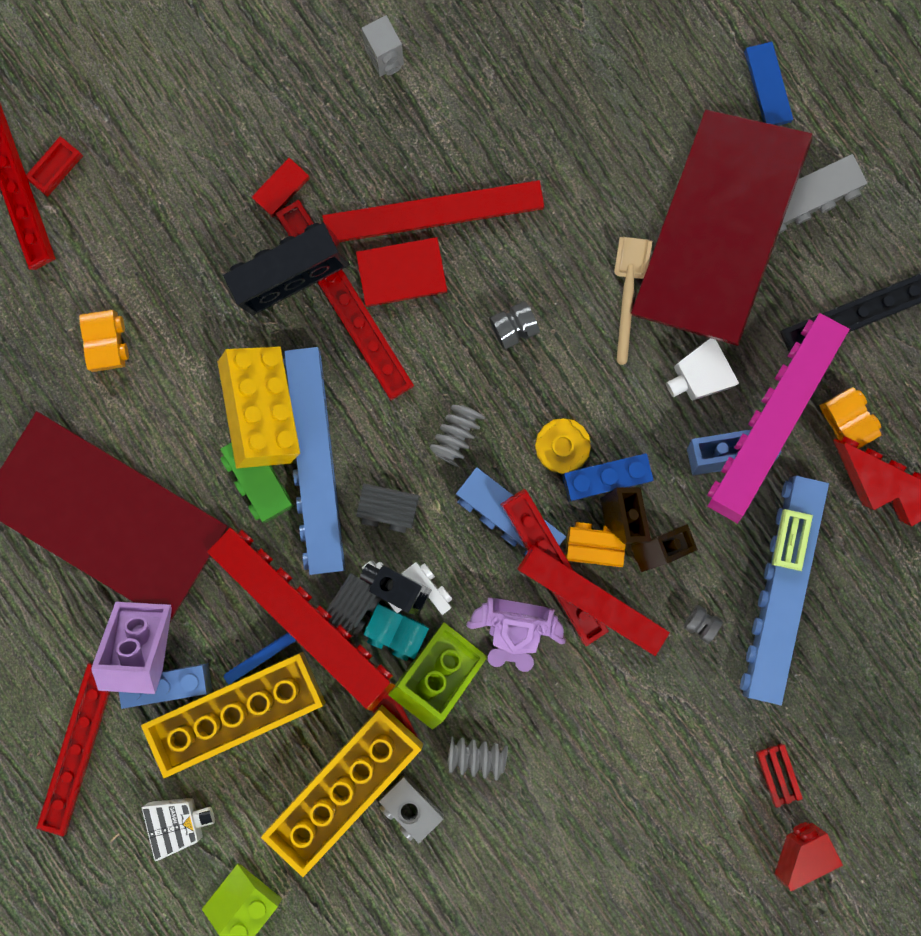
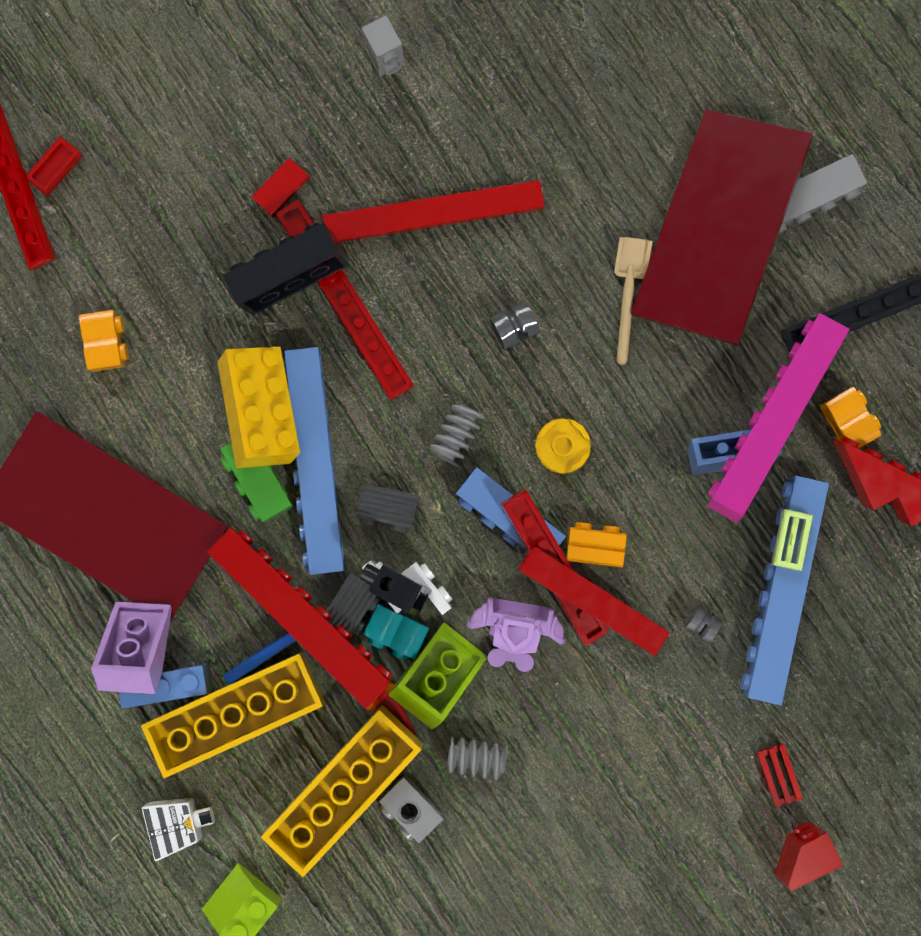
(73, 756): red tile -> none
(401, 272): red tile -> none
(606, 477): blue arch -> none
(626, 515): dark brown slope -> none
(664, 548): dark brown slope -> none
(703, 372): white torso -> none
(768, 84): blue tile -> none

